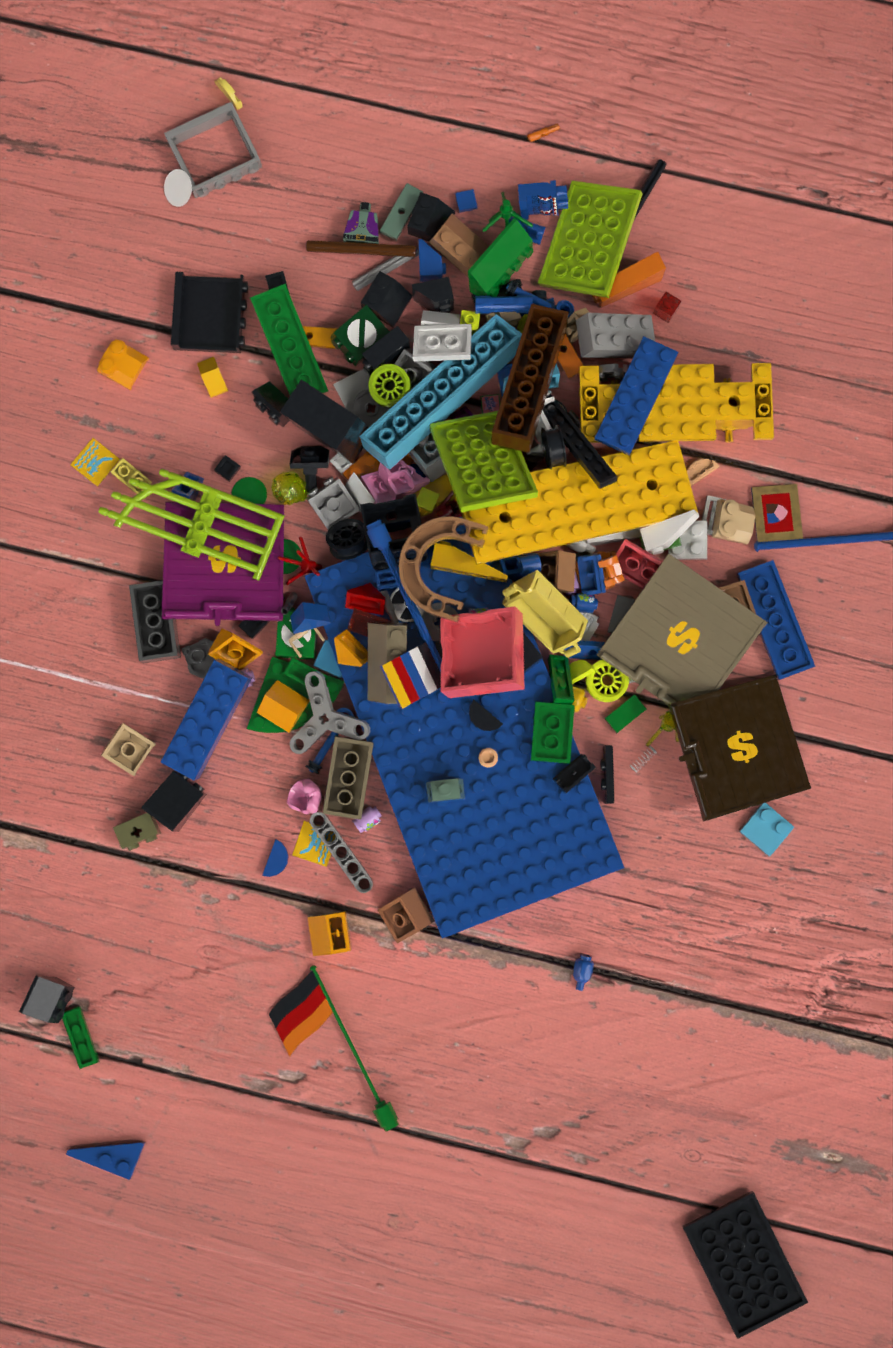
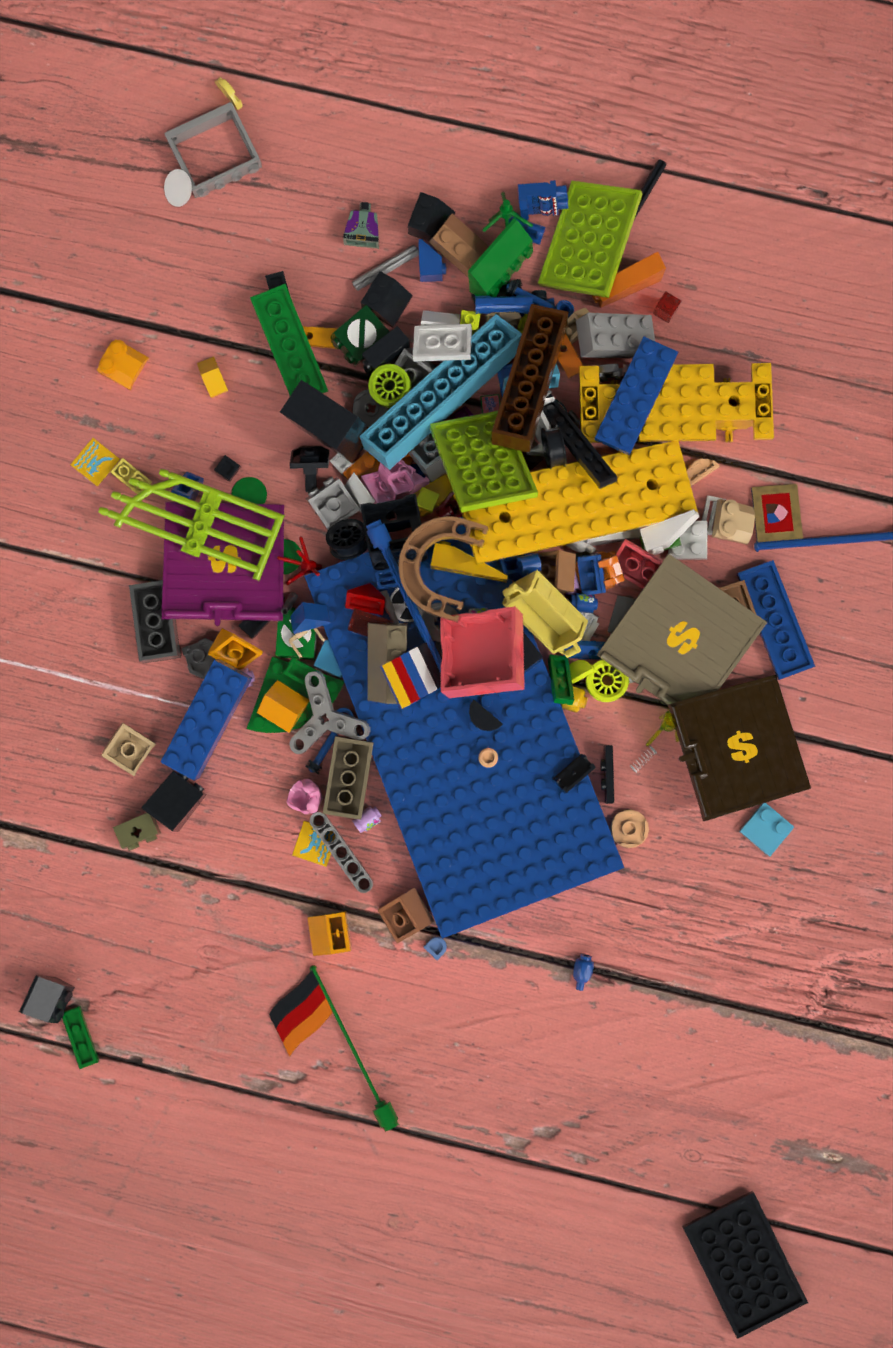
(116, 1159): blue wing -> none
(208, 314): black panel -> none
(271, 400): black slope -> none
(277, 860): blue tile -> none
(289, 488): clear neon green hair -> none
(349, 650): light orange slope -> none
(351, 386): white sticker -> none
(361, 248): reddish brown axle -> none
(405, 203): sand green tile -> none
(434, 295): black slope -> none
(436, 947): none -> medium blue tile
(445, 790): sand green torso -> none
(466, 201): blue tile -> none
(543, 132): orange pin -> none
(552, 732): green plate -> none
(625, 714): green tile -> none
(629, 828): none -> light nougat tile

